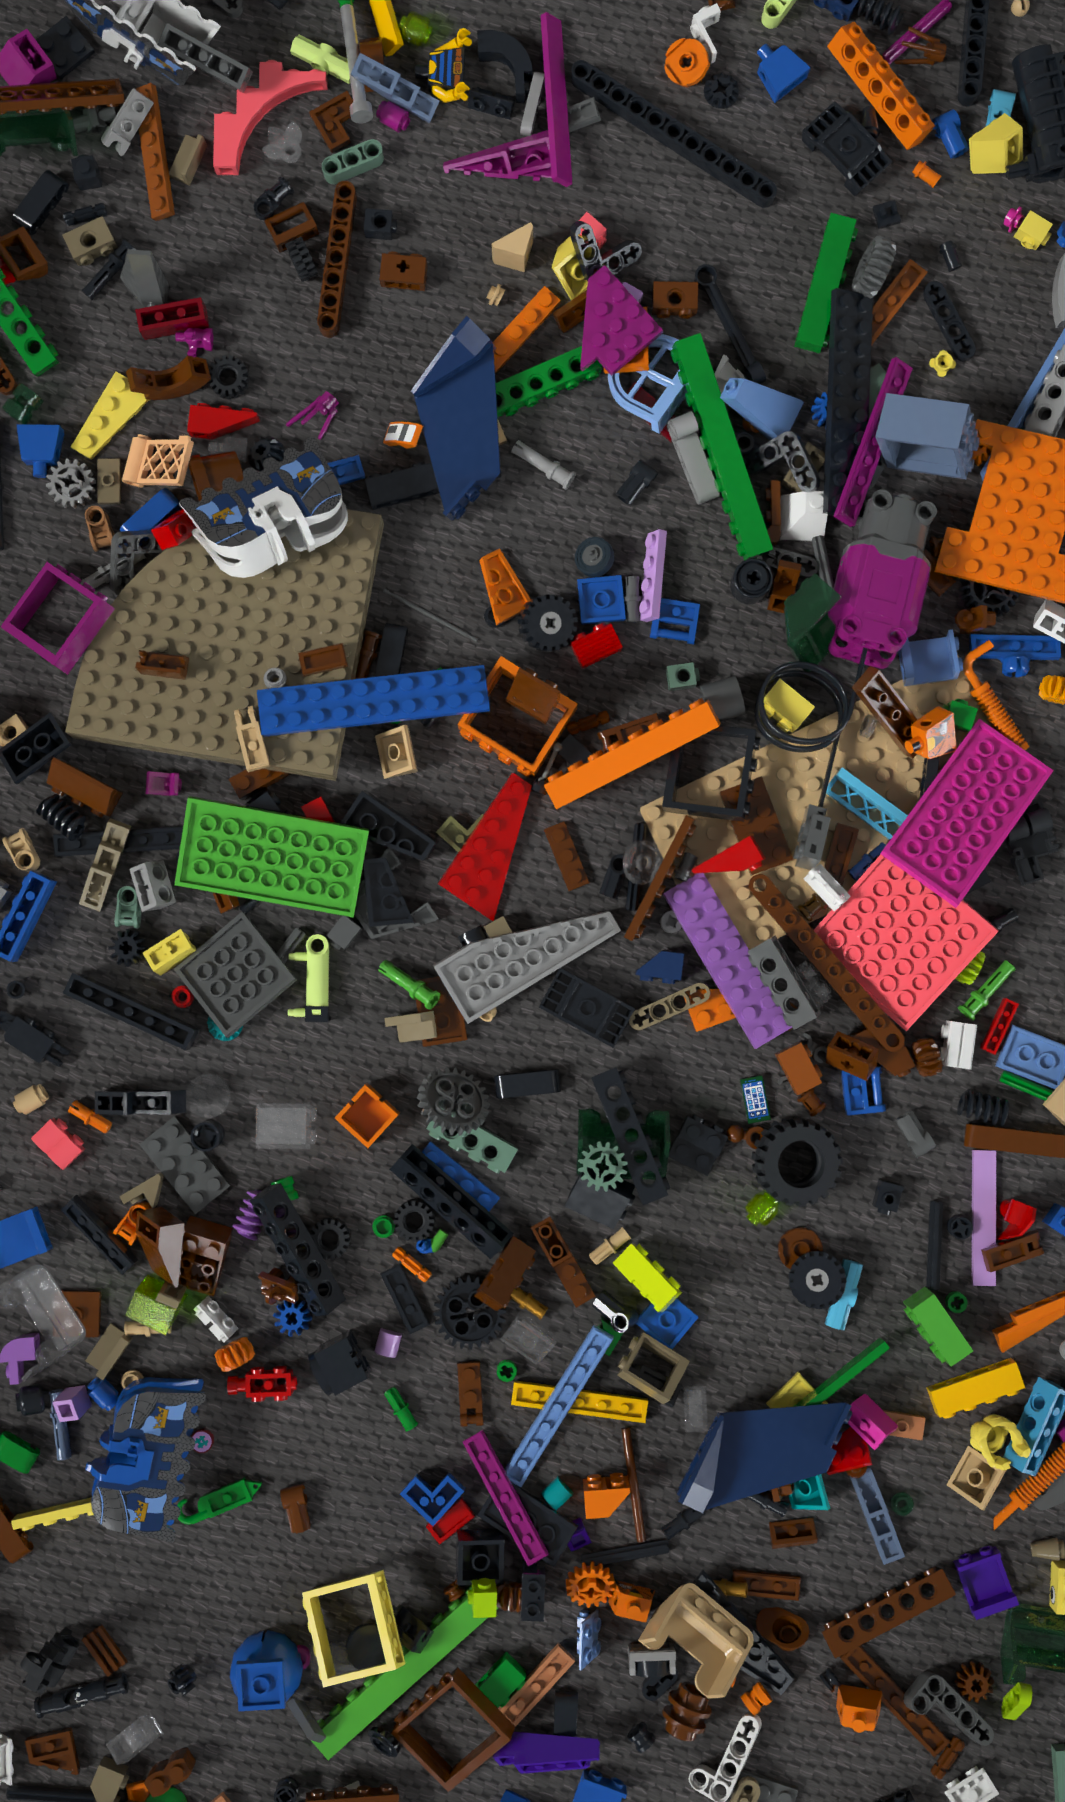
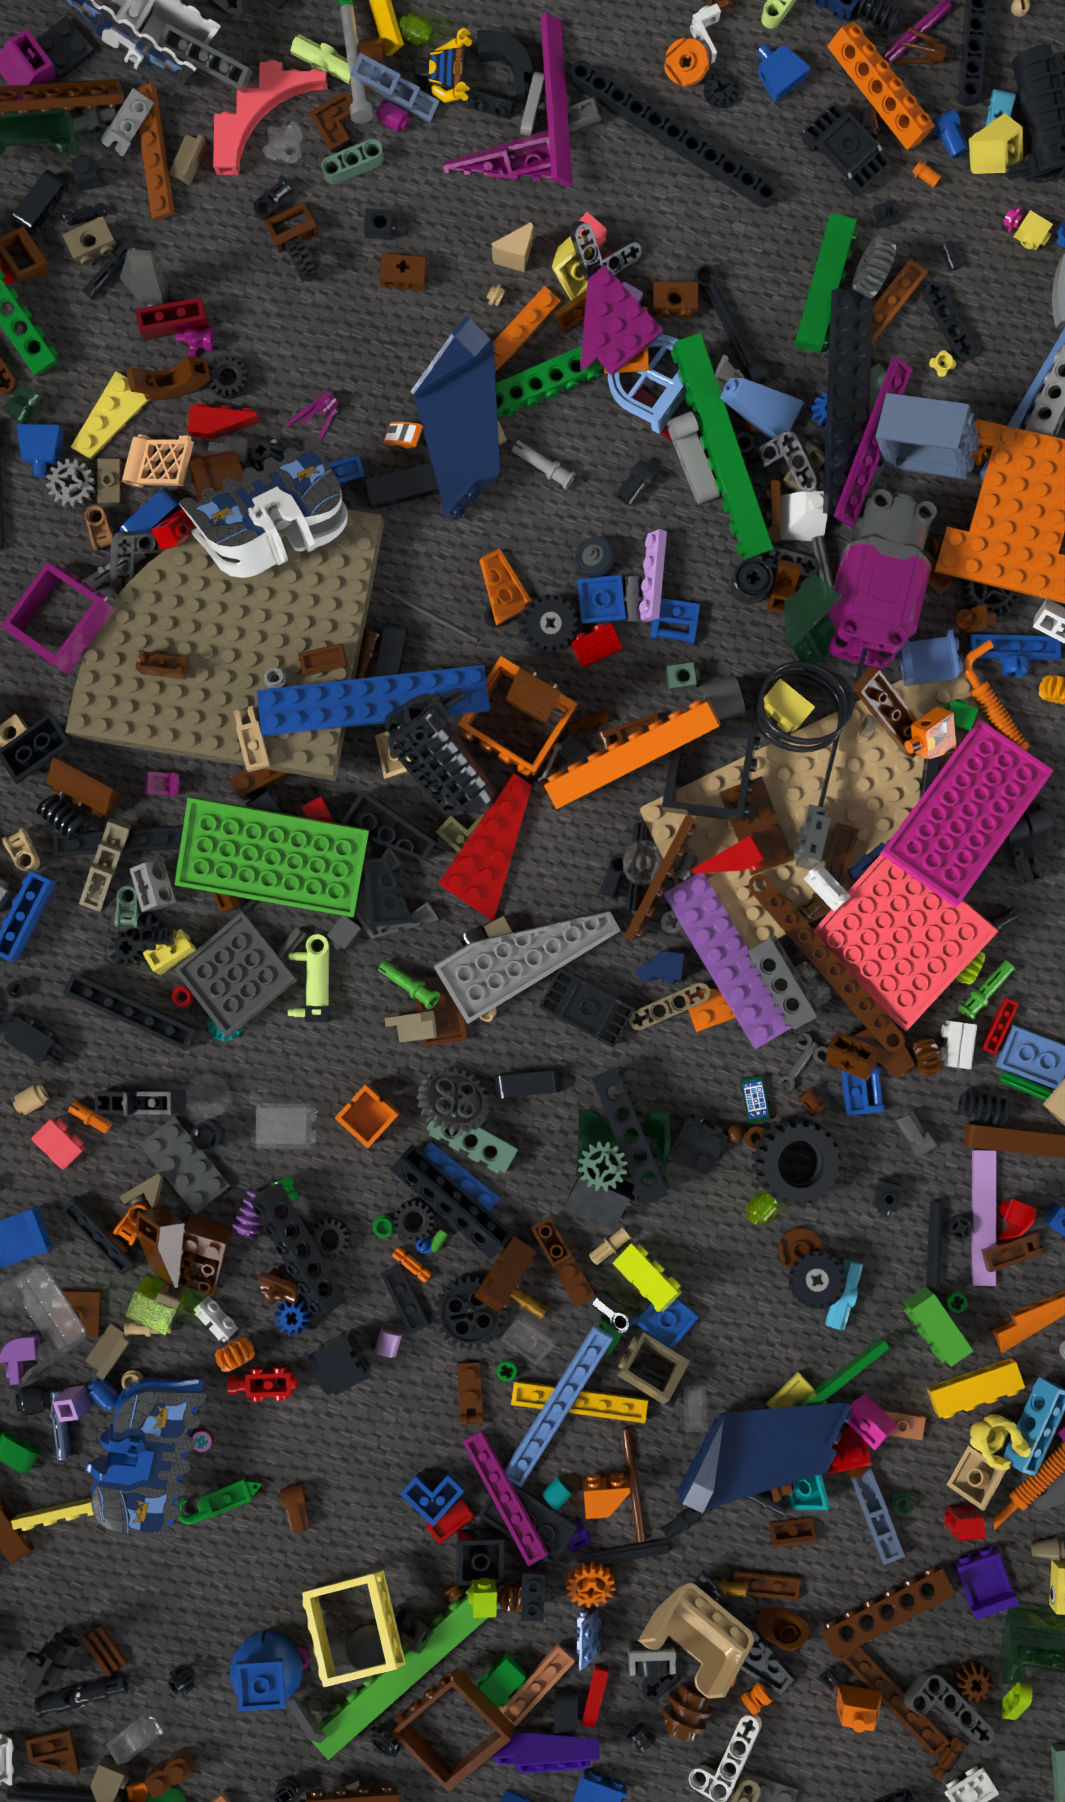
(154, 932): none -> black piece
(337, 249): reddish brown beam -> none
(400, 1408): green axle -> none
(438, 753): none -> black piece
(566, 856): reddish brown plate -> none
(594, 1696): none -> red piece
(632, 1601): orange torso -> none
(798, 1067): dark orange brick -> none
(869, 796): medium azure fence -> none
(965, 1522): none -> red brick

